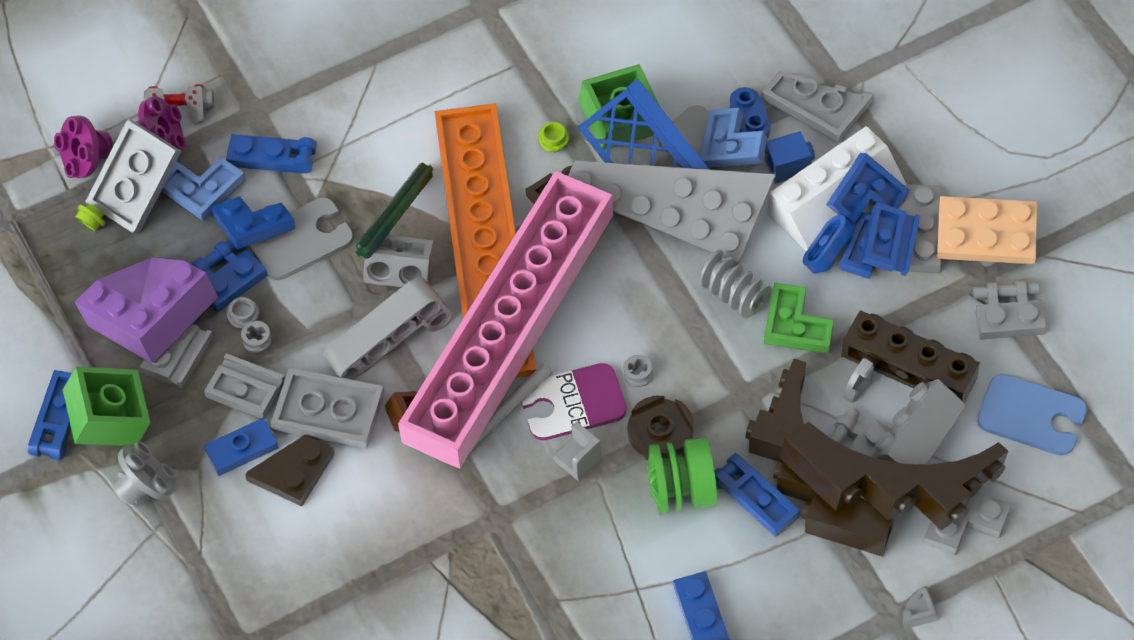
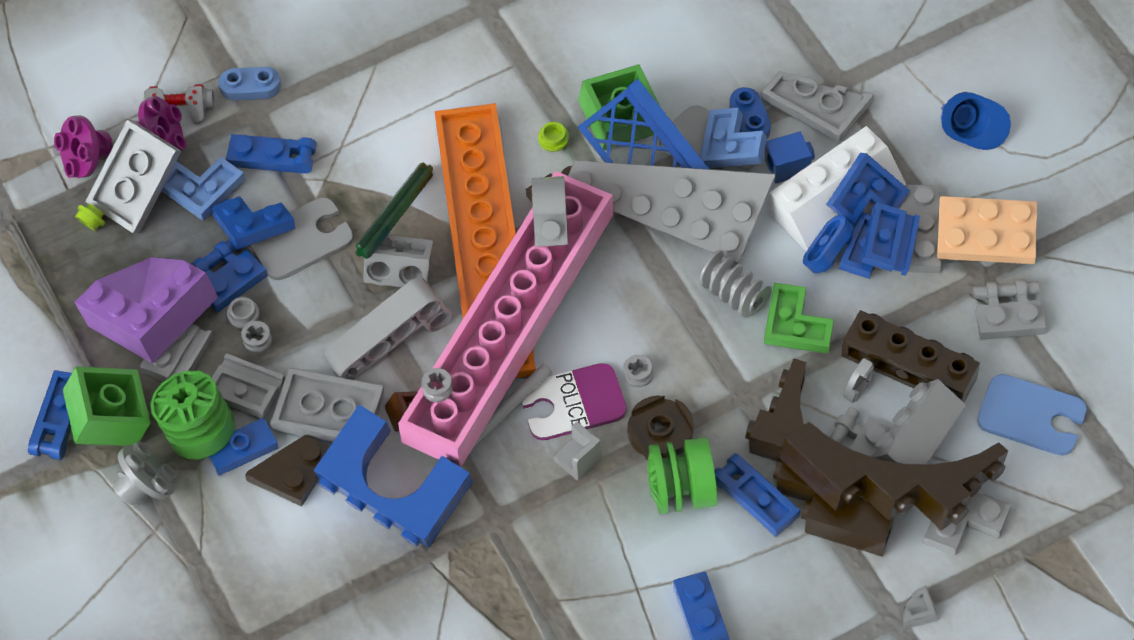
(193, 414): none -> bright green wheel
(249, 83): none -> medium blue plate
(416, 515): none -> blue arch
(439, 375): none -> light grey bush
(549, 211): none -> light grey brick
(975, 121): none -> blue piece

